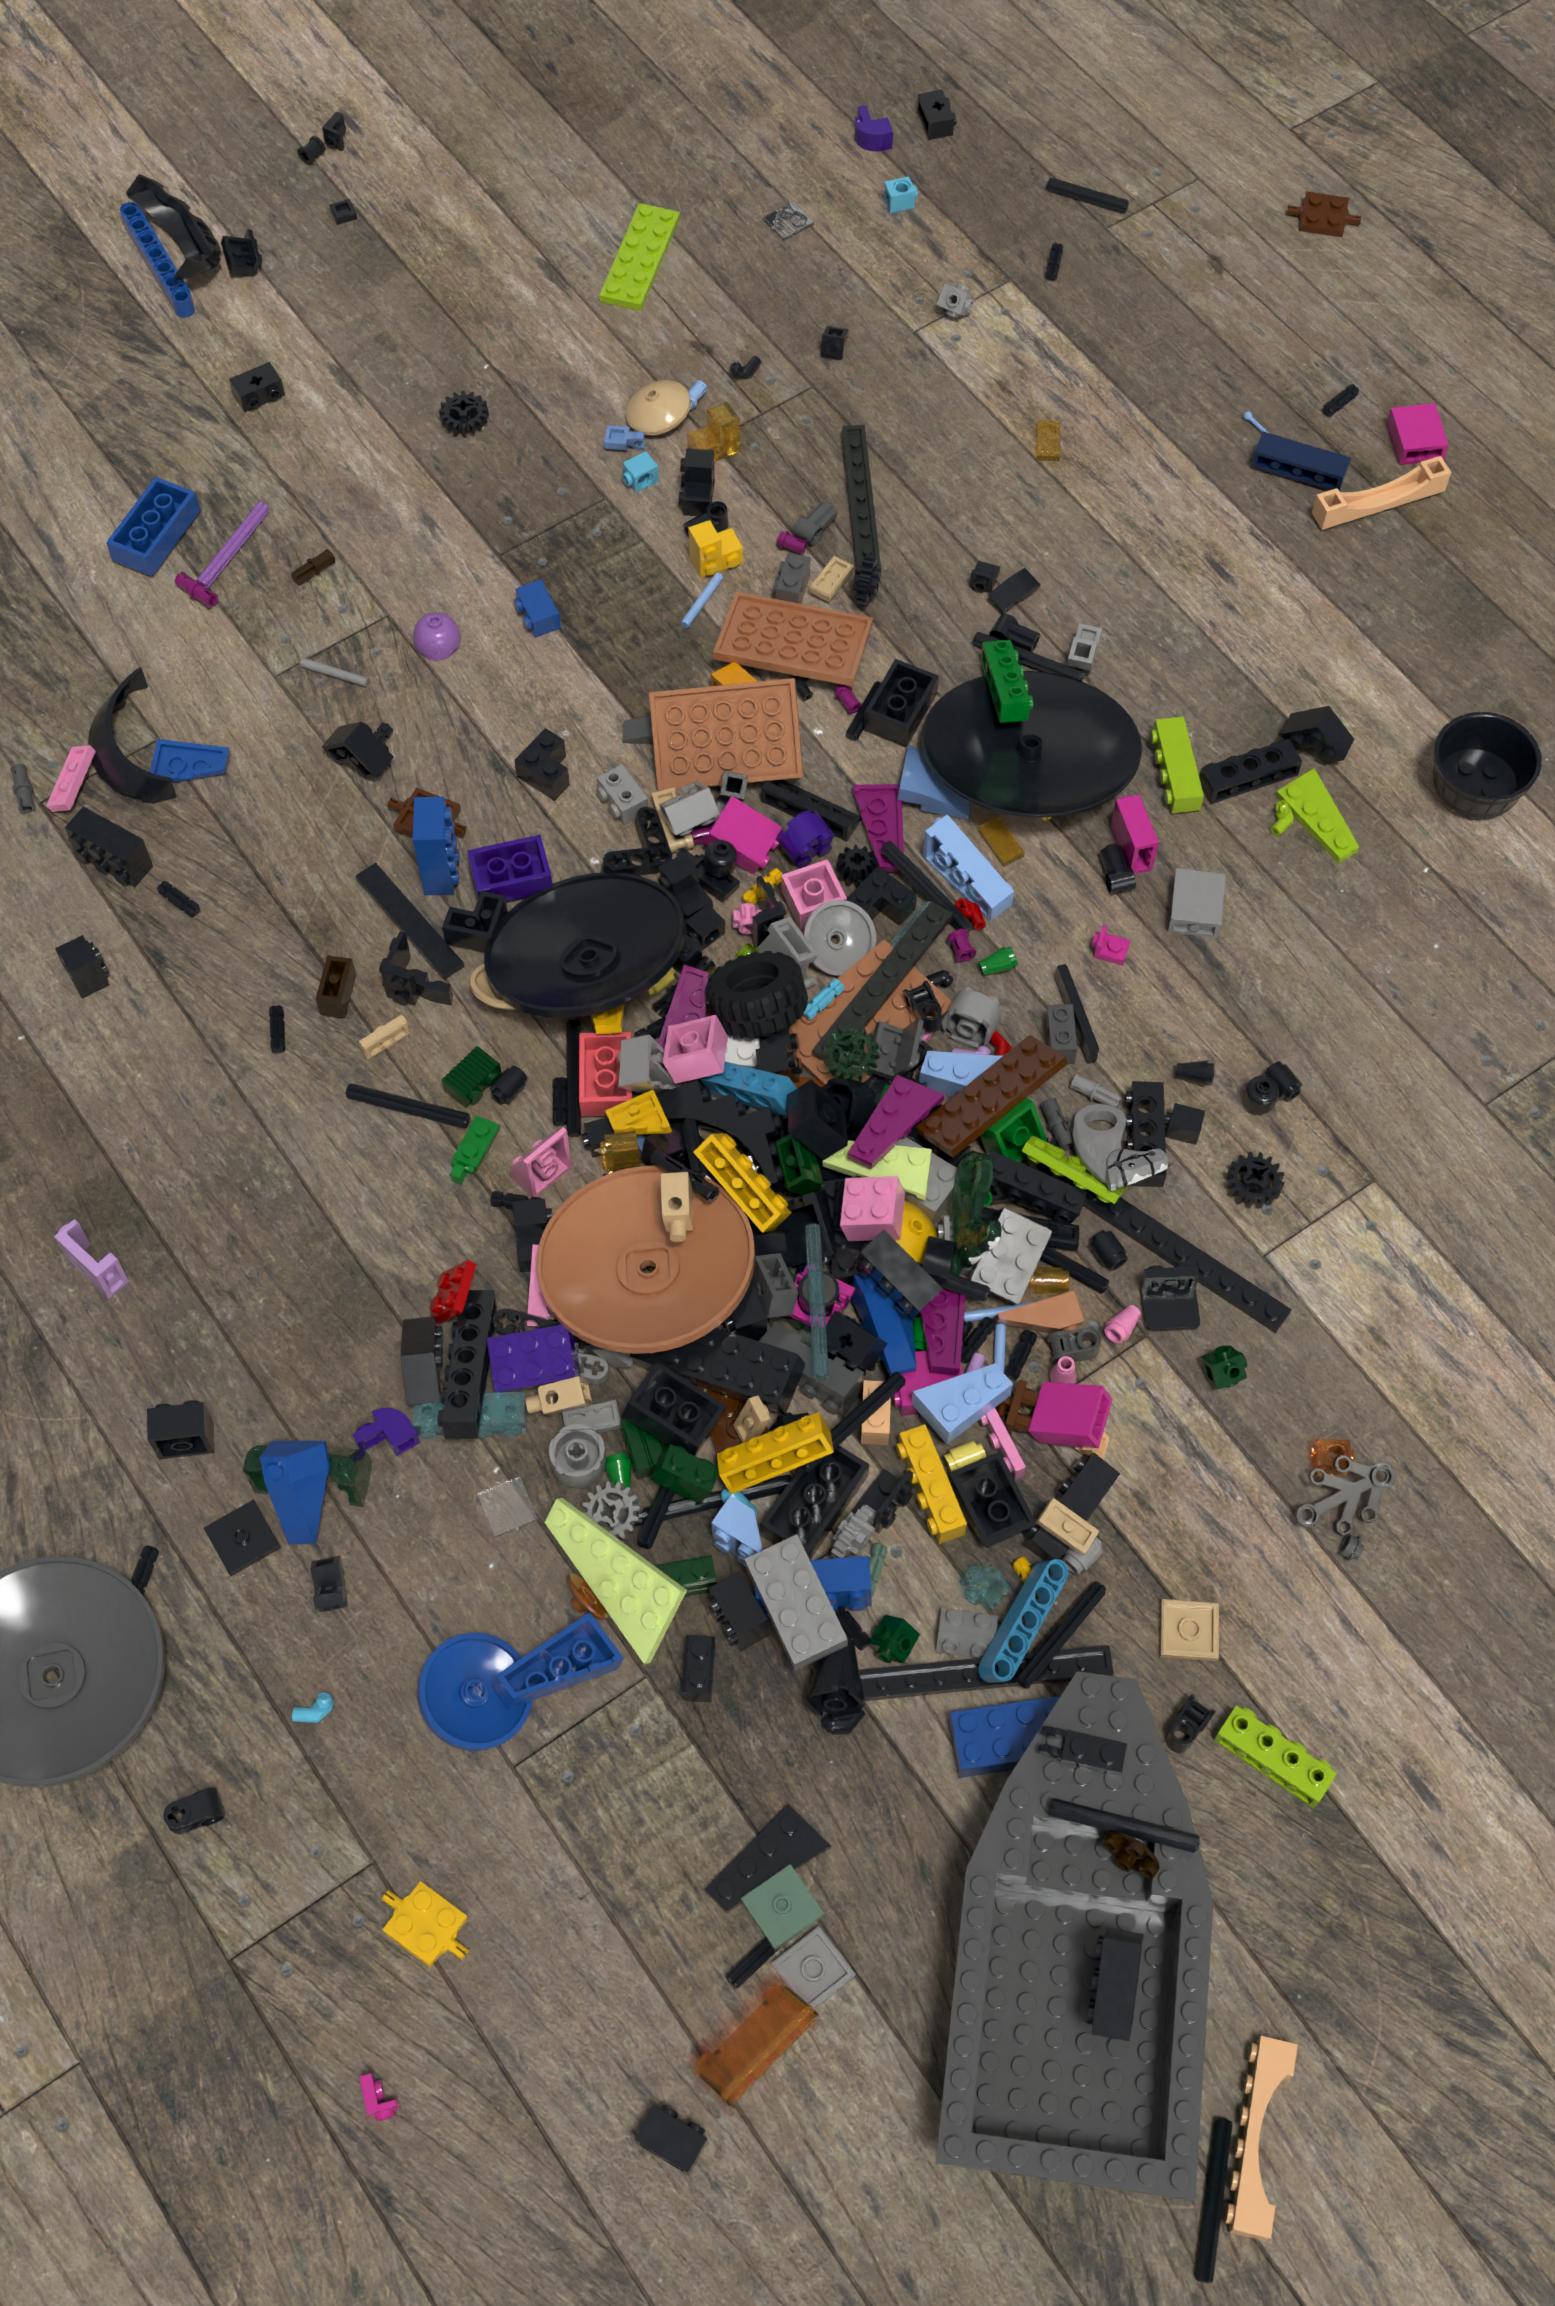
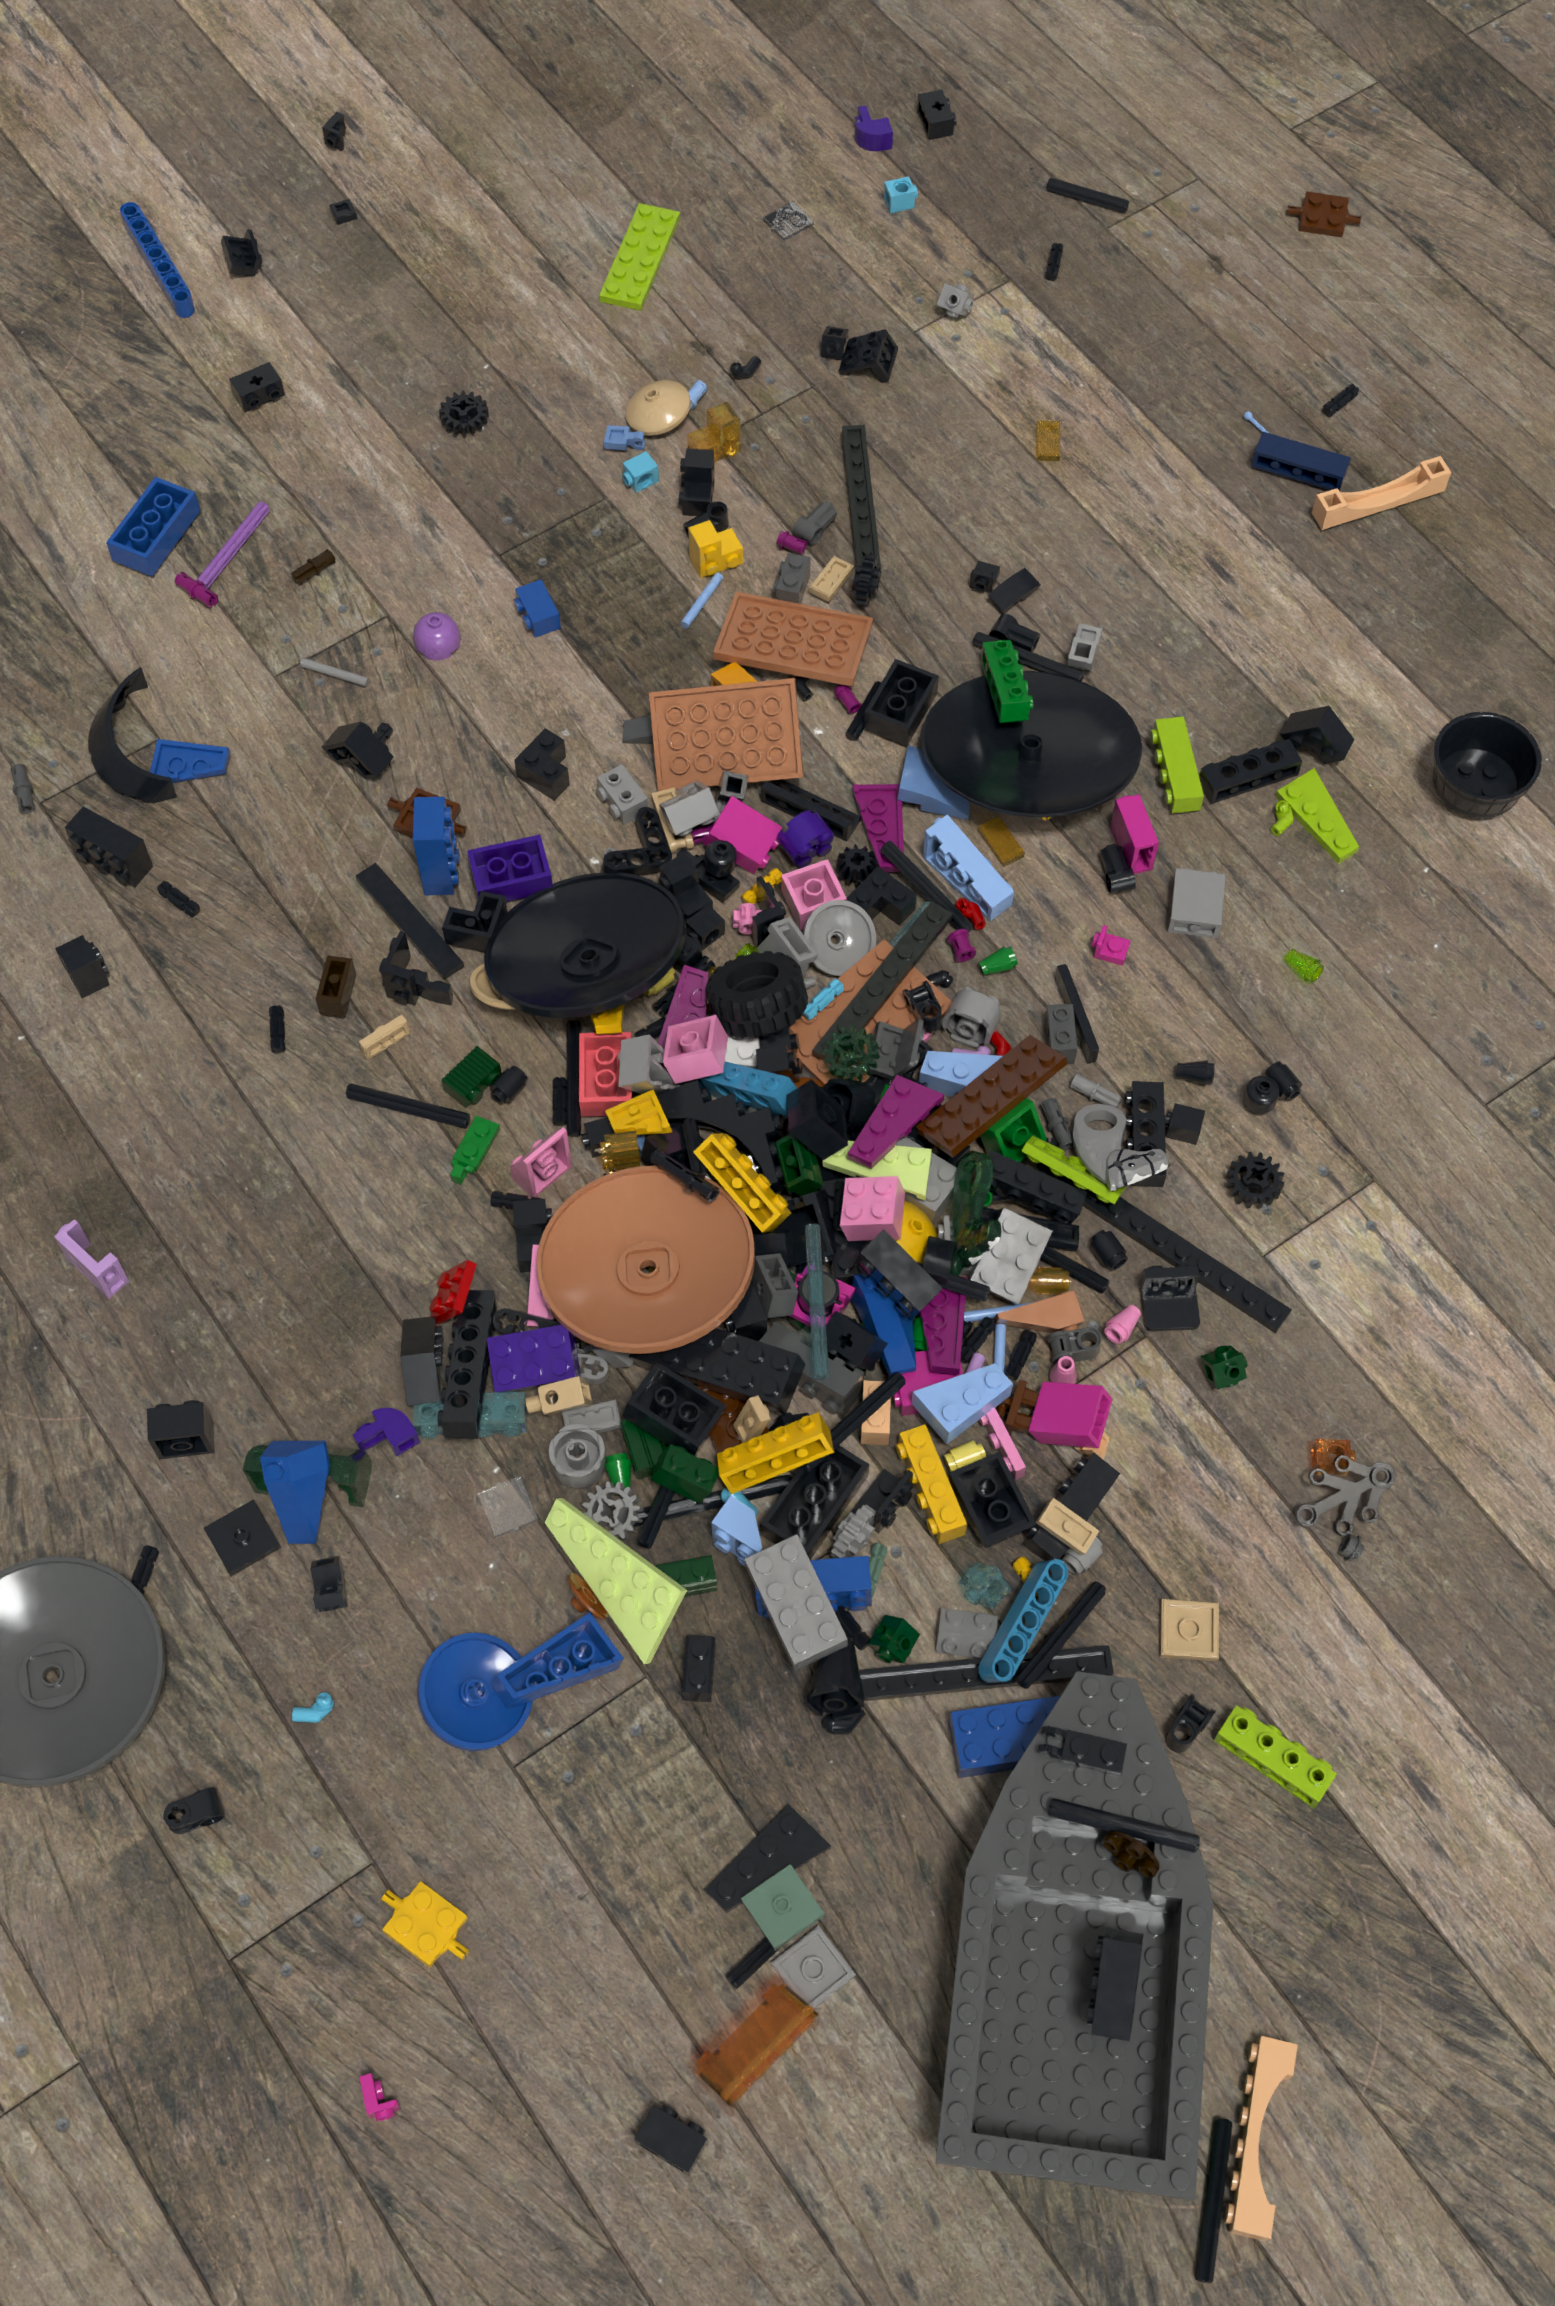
(71, 778): bright pink plate -> none
(188, 230): black windscreen -> none
(311, 150): black bush -> none
(677, 1204): tan torso -> none
(739, 1611): black brick -> none
(870, 350): none -> black bracket
(1306, 966): none -> clear neon green cone
(1417, 433): dark pink brick -> none

